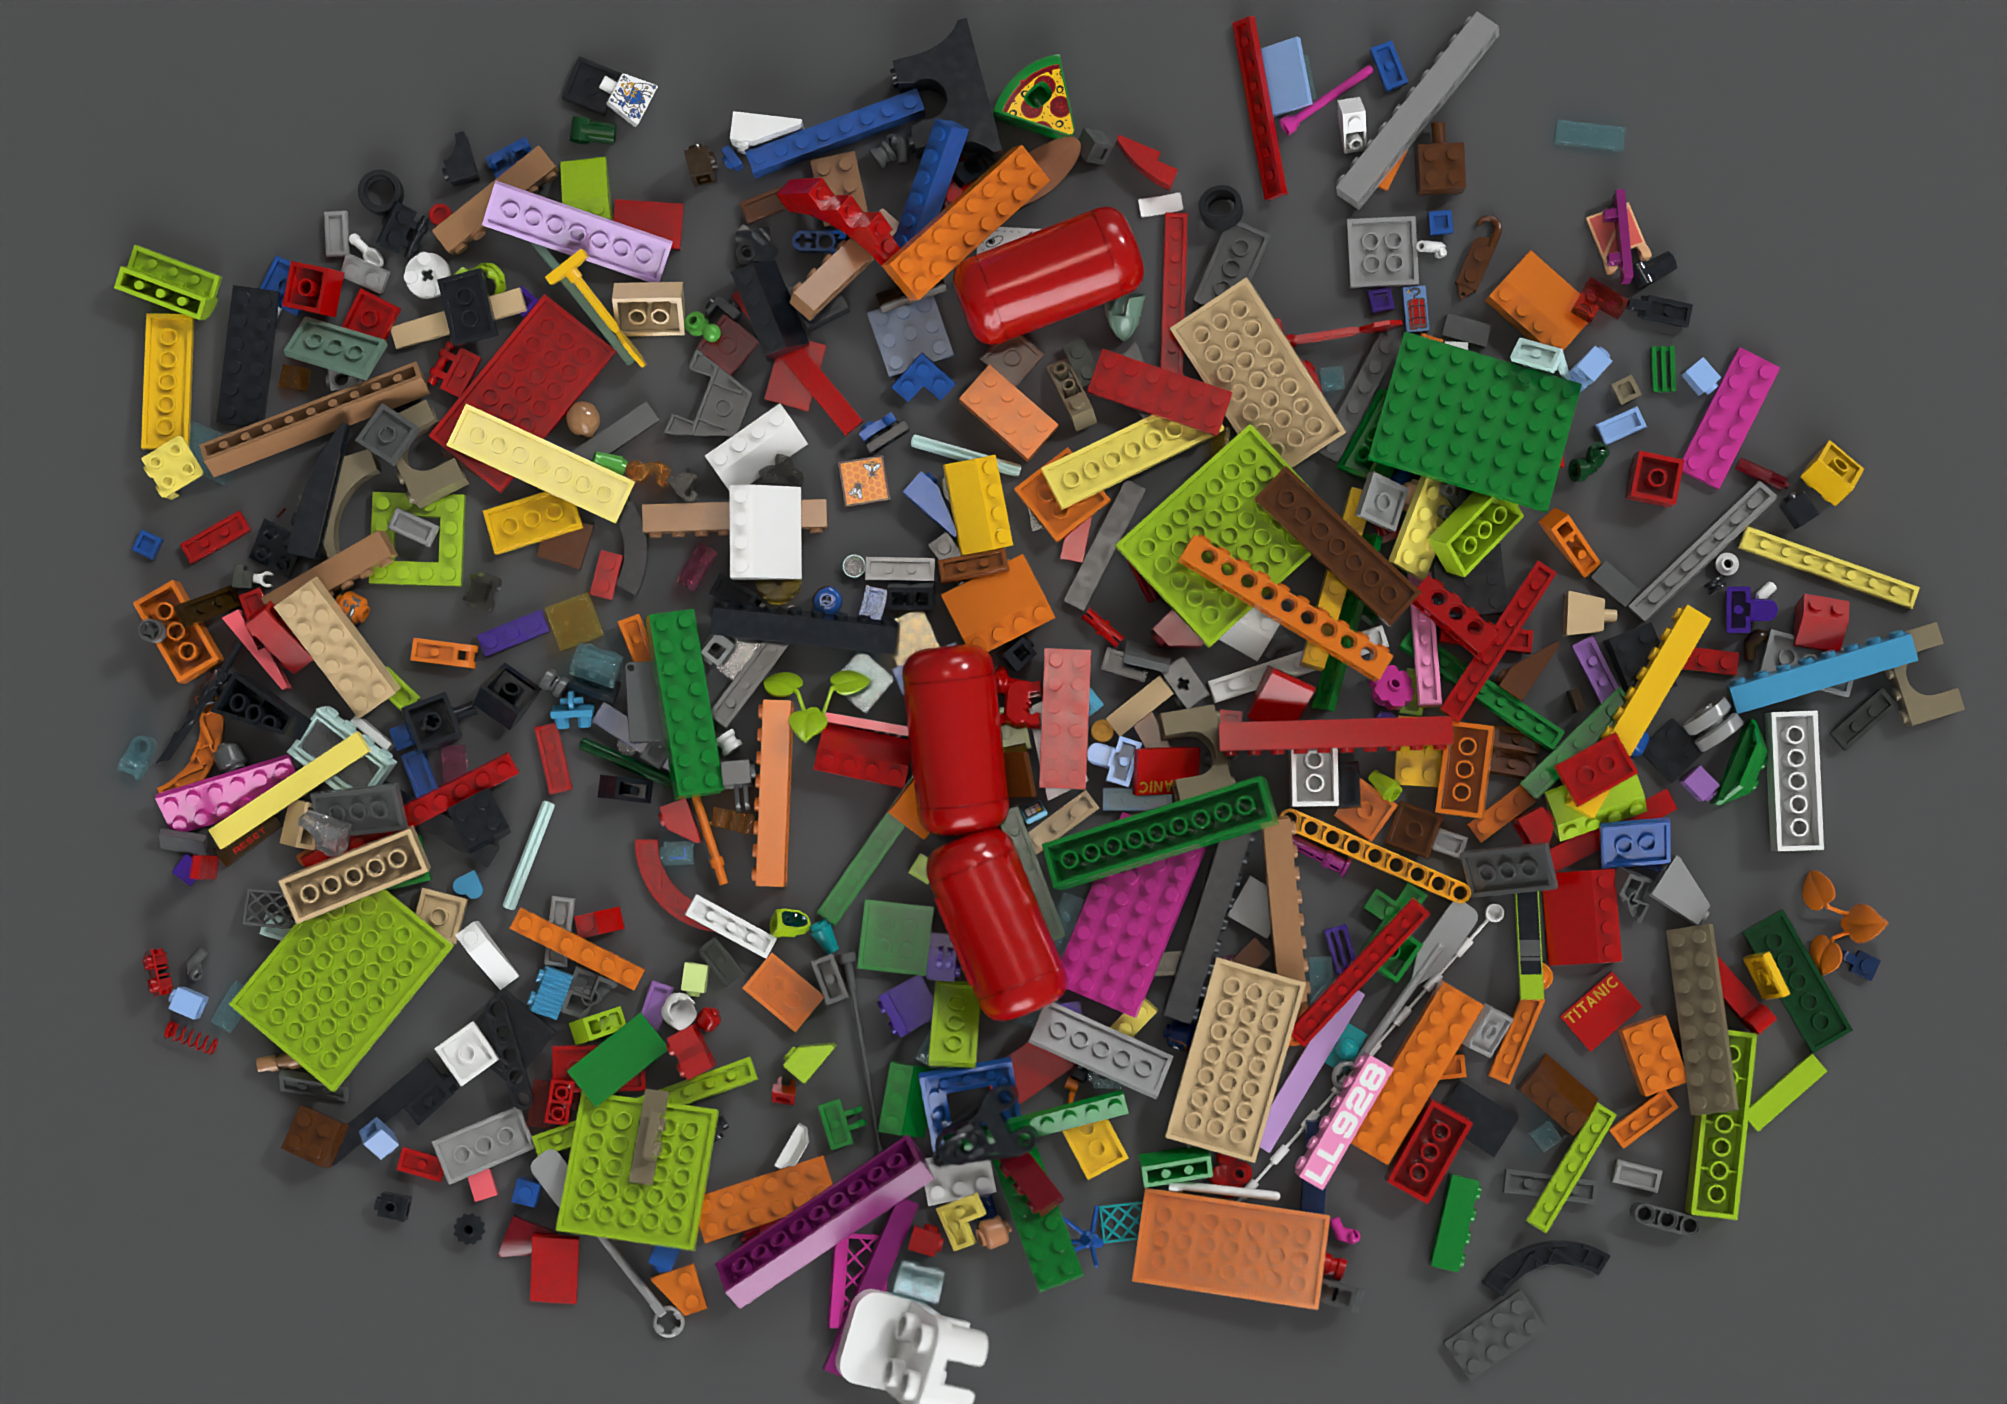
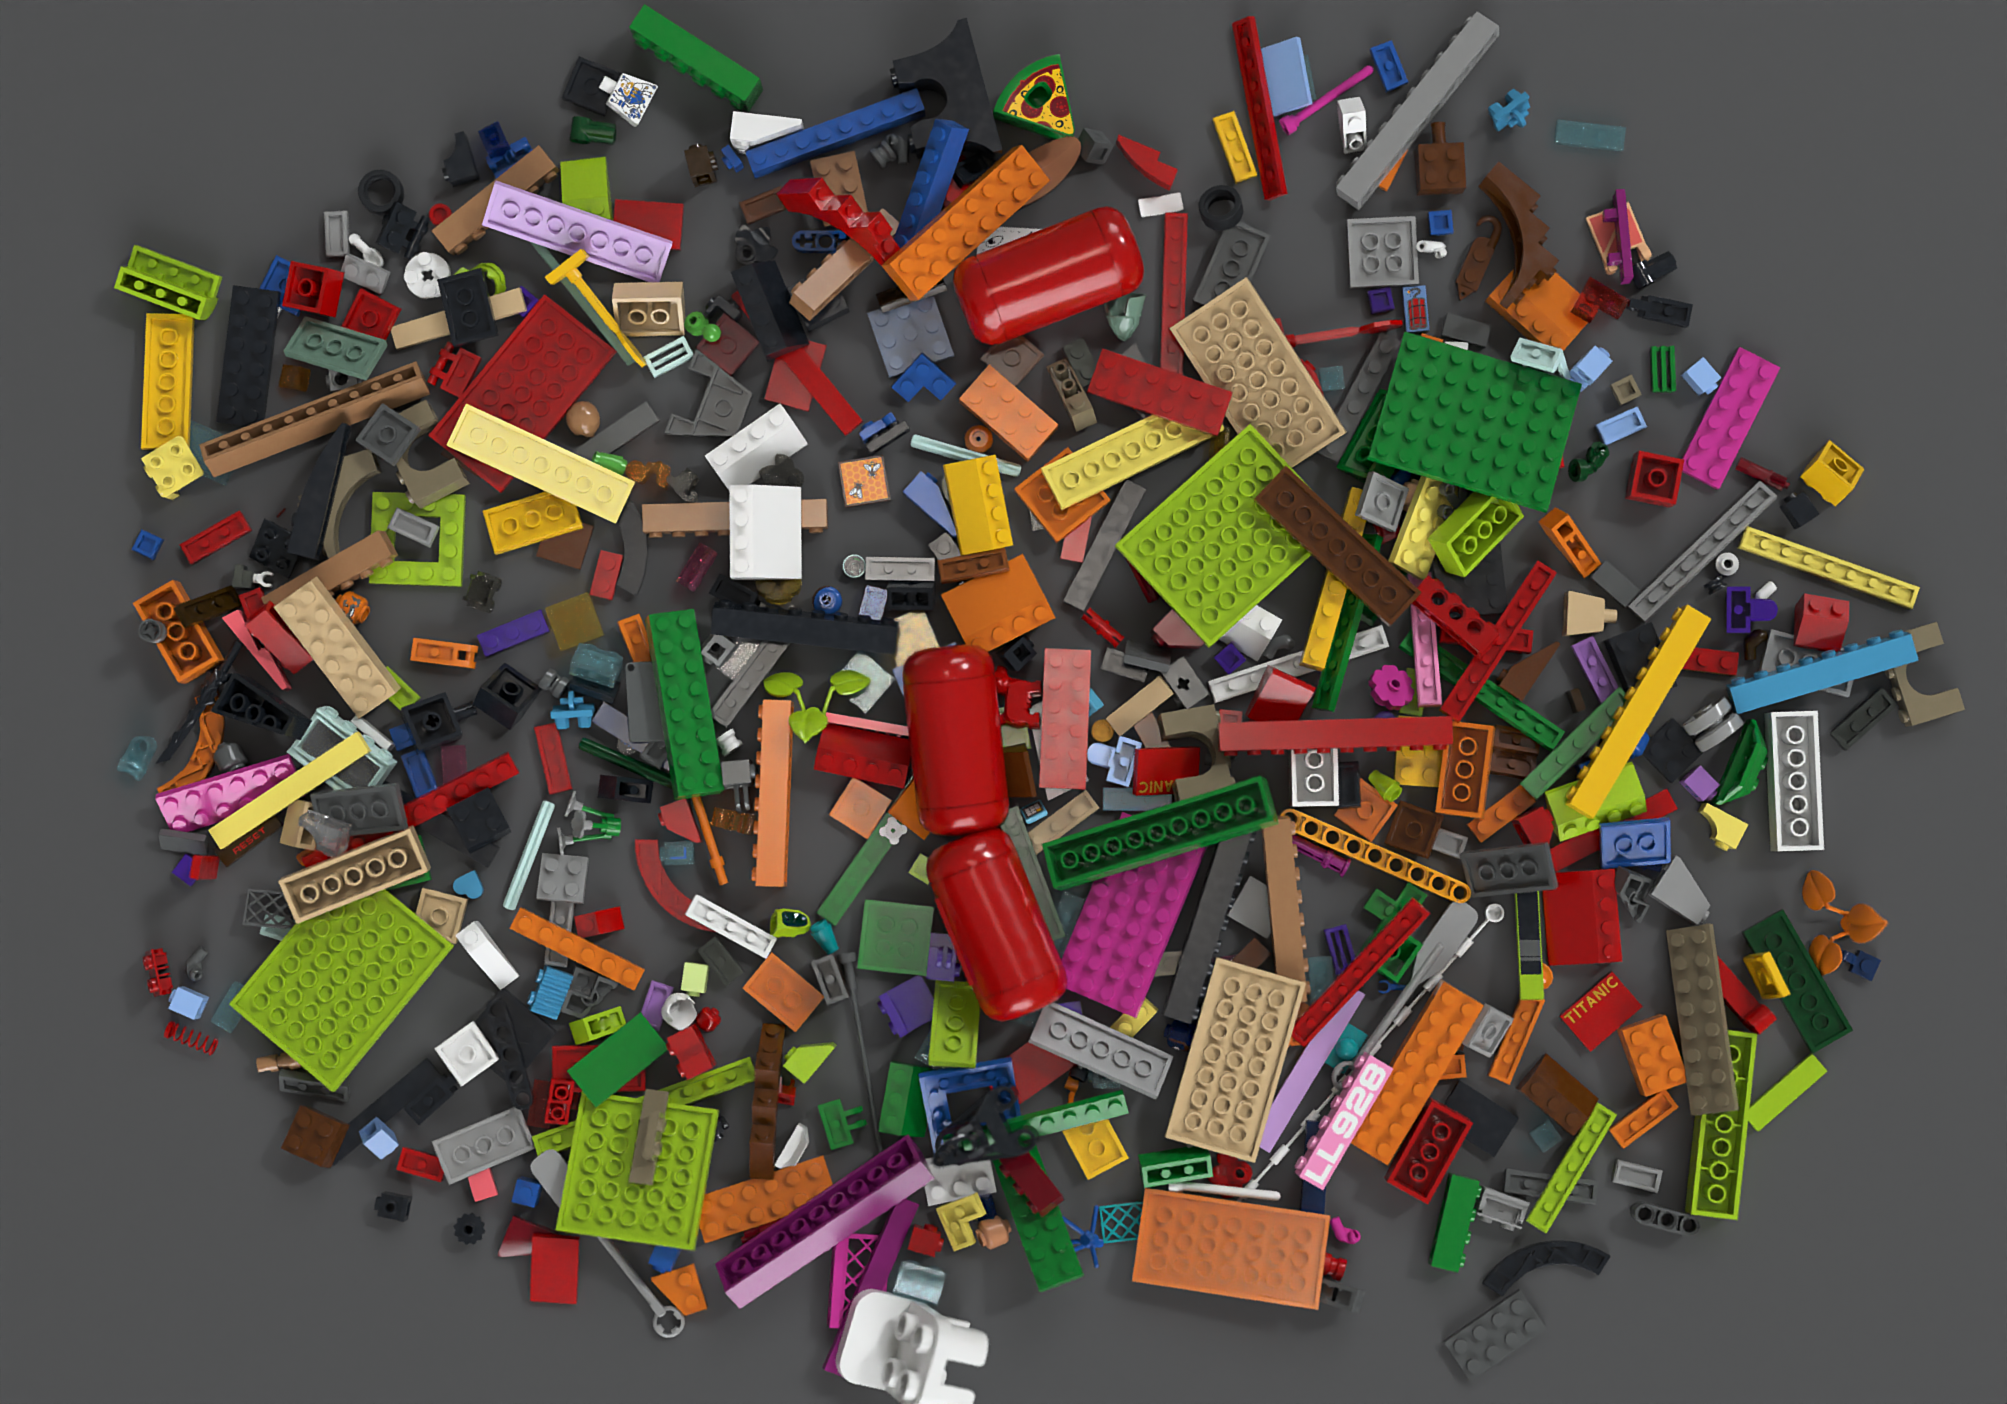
(494, 140): none -> clear blue plate
(562, 878): none -> light grey plate
(608, 827): none -> plant
(668, 367): none -> light aqua tile
(695, 58): none -> green brick
(766, 1101): none -> reddish brown arch
(860, 807): none -> orange tile
(899, 830): none -> white plate
(978, 446): none -> orange plate
(1230, 658): none -> dark purple plate
(1234, 147): none -> yellow tile
(1272, 608): orange brick -> none
(1391, 986): none -> blue hand
(1501, 1208): none -> light grey hinge
(1512, 113): none -> dark azure hips
(1517, 204): none -> reddish brown arch
(1596, 769): red tile -> none
(1725, 828): none -> light yellow arch

